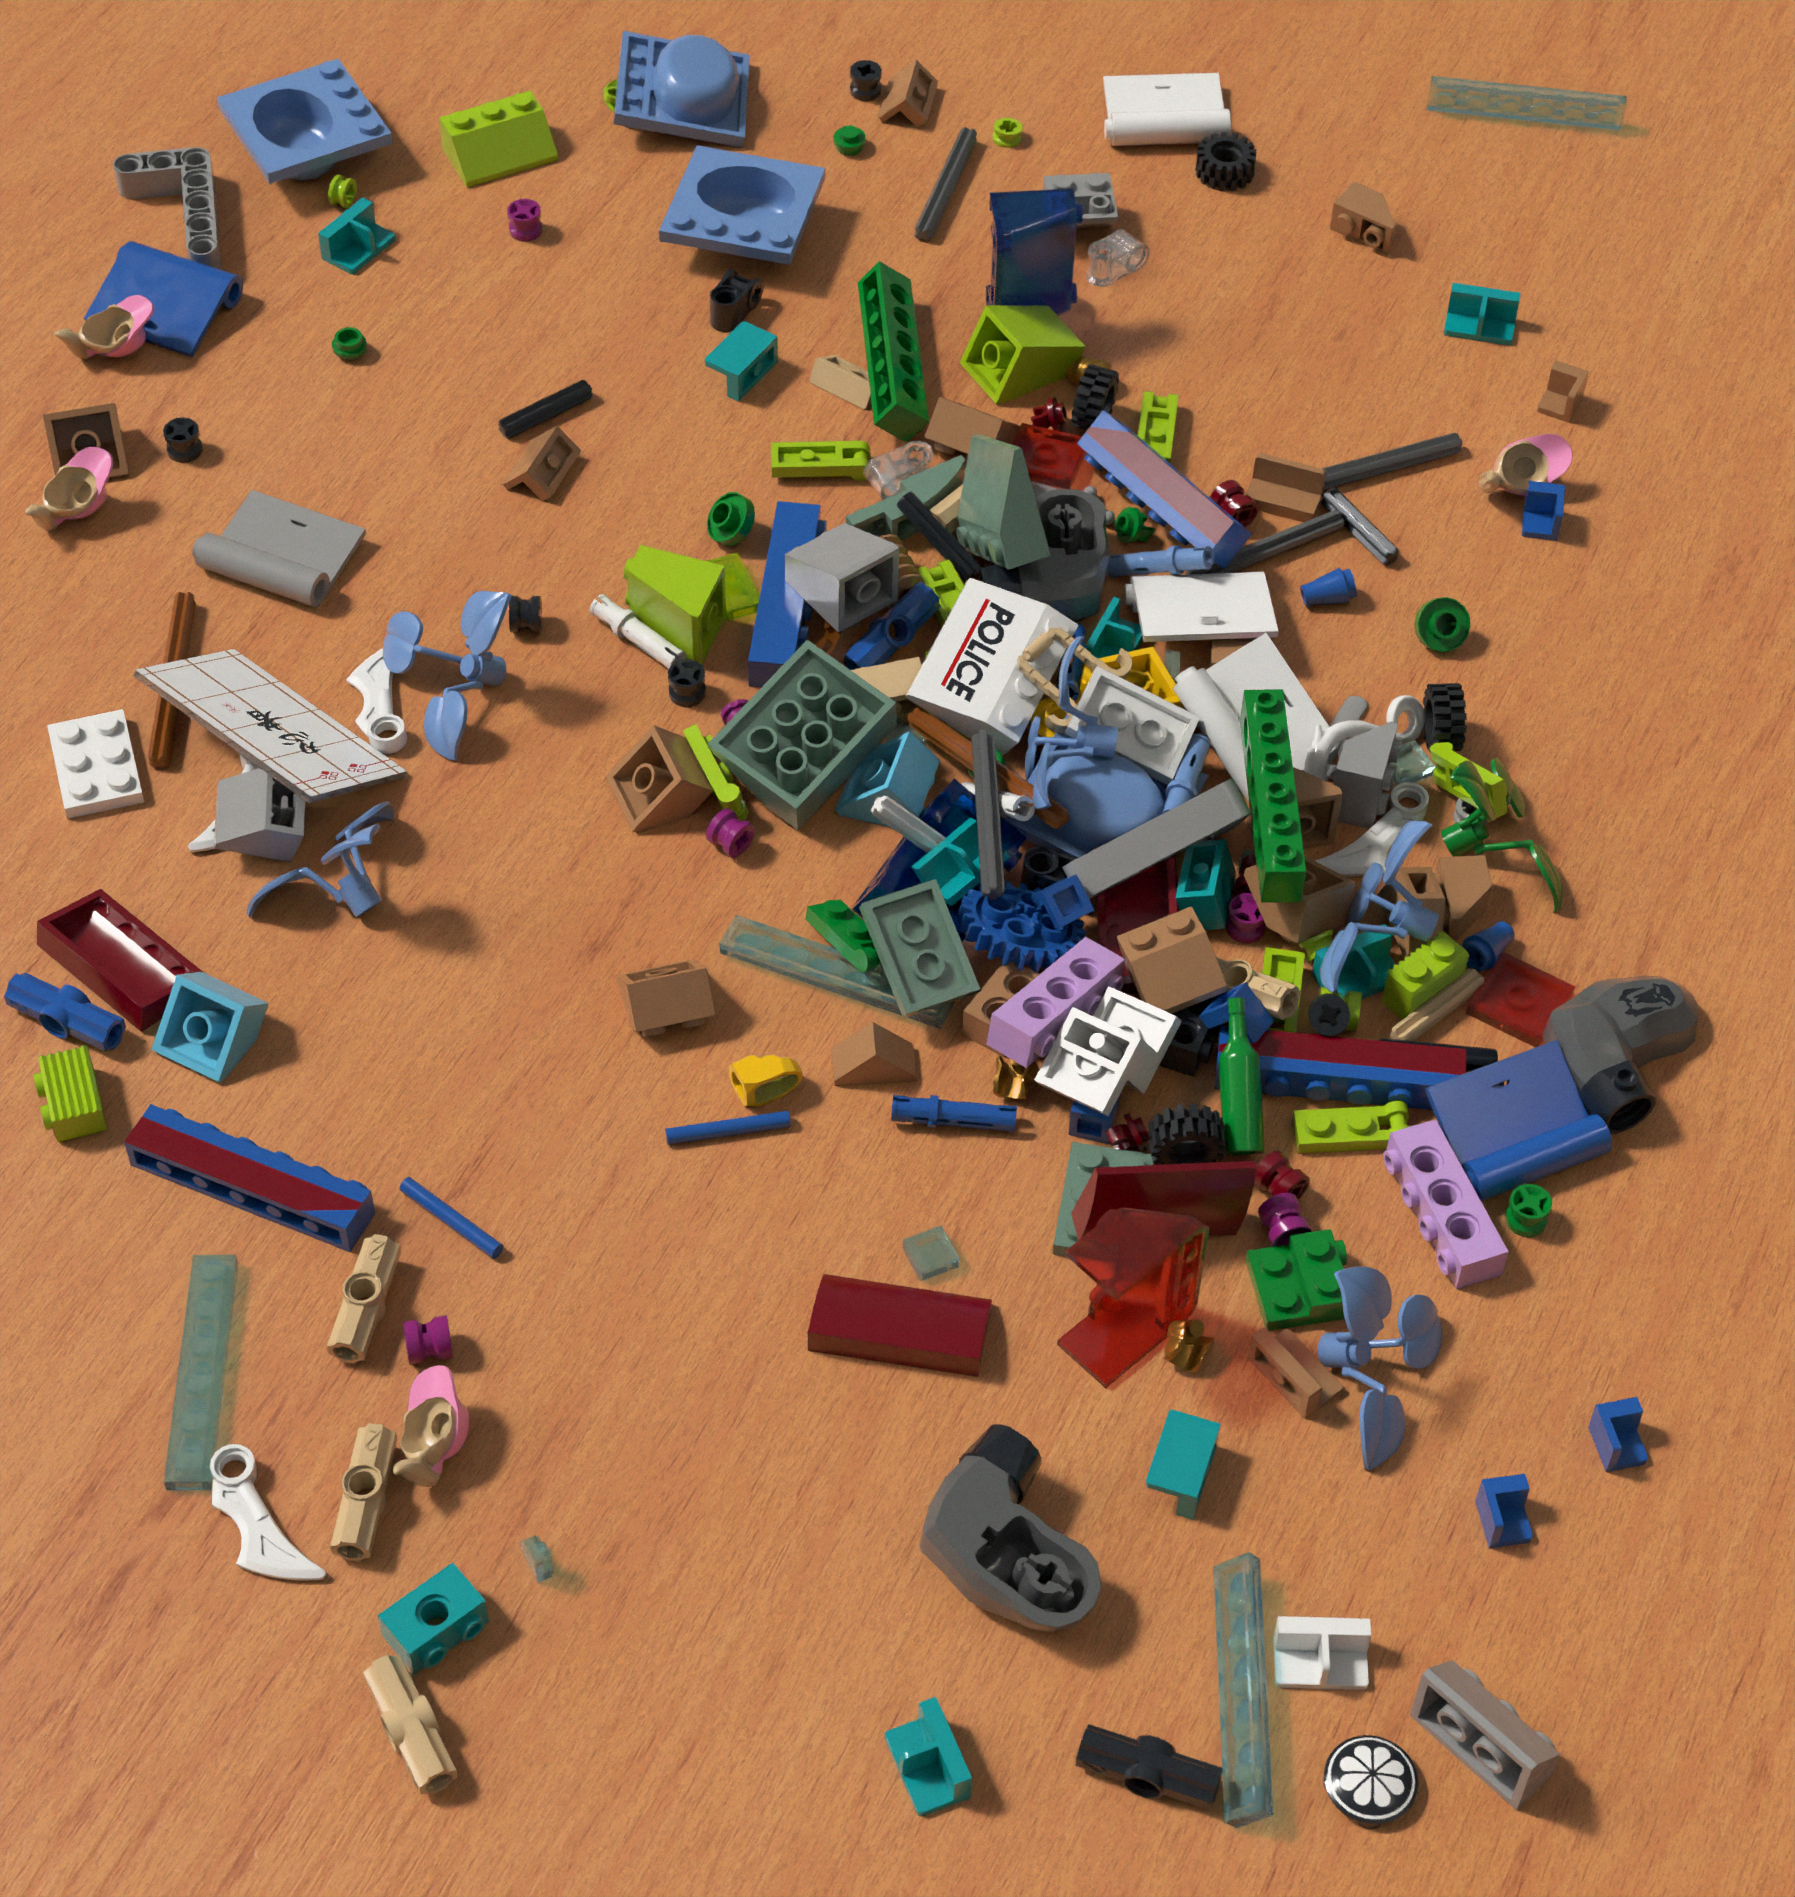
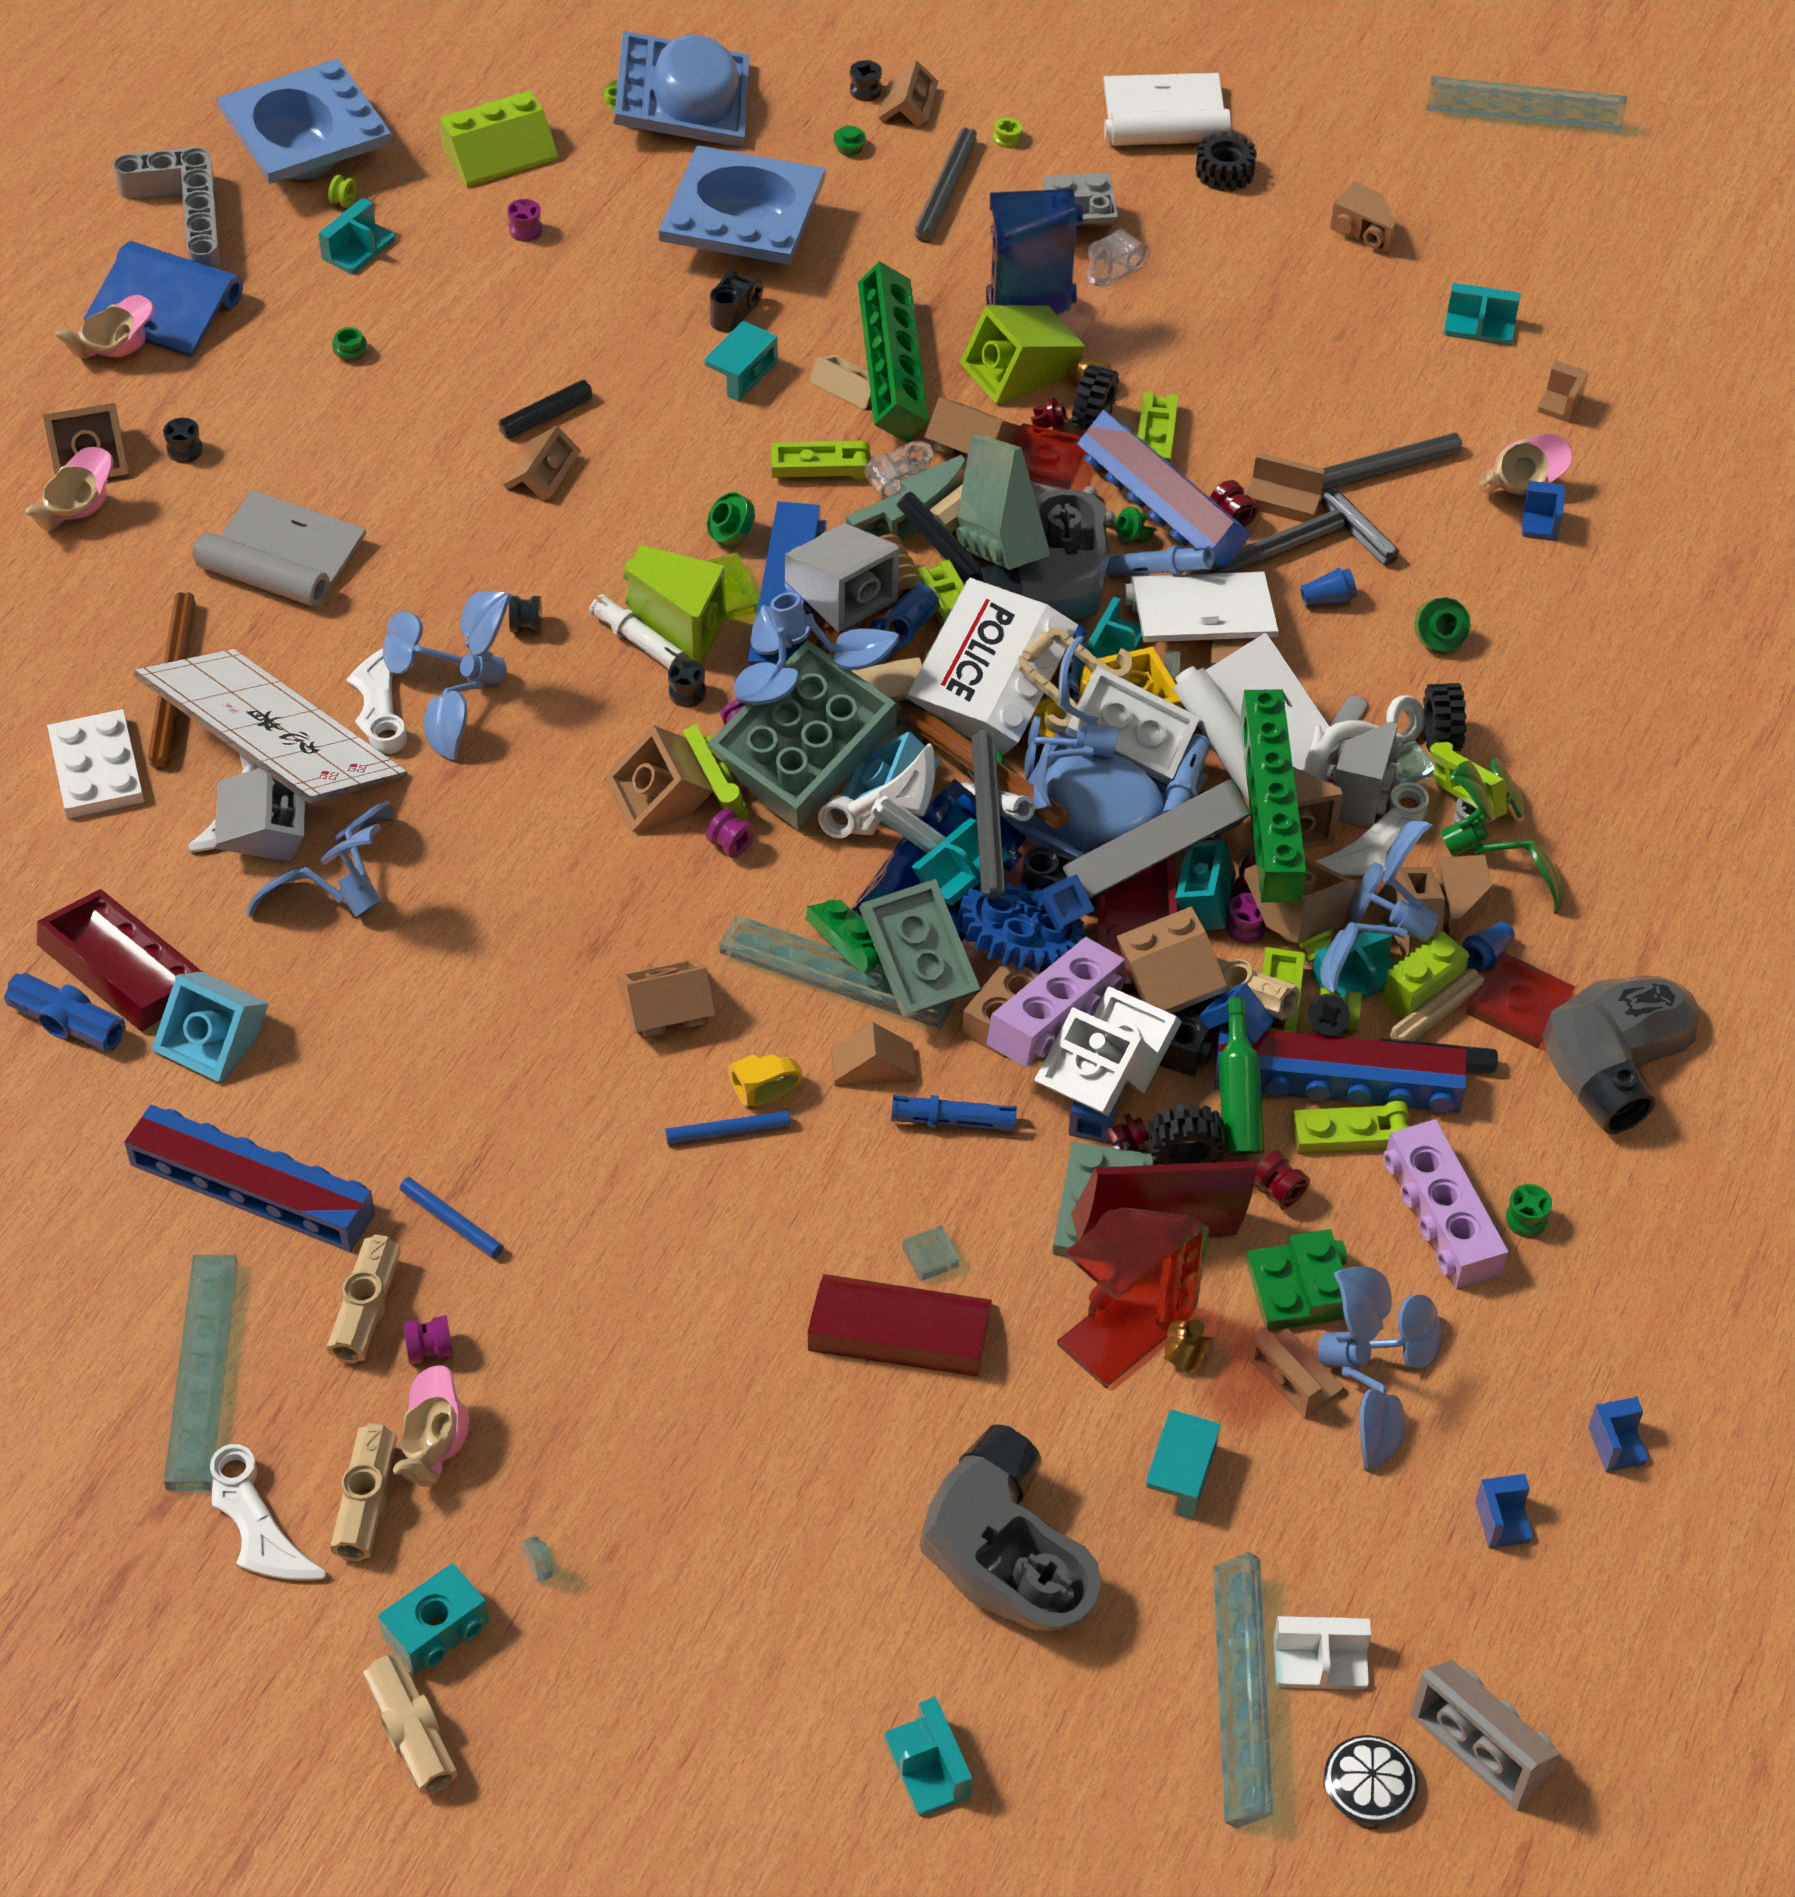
(71, 1094): lime brick -> none
(788, 625): none -> medium blue plant
(909, 789): none -> white piece
(1013, 1079): pearl gold arm -> none
(1149, 1766): black piece -> none
(1283, 1218): magenta wheel -> none
(1521, 1128): blue door -> none

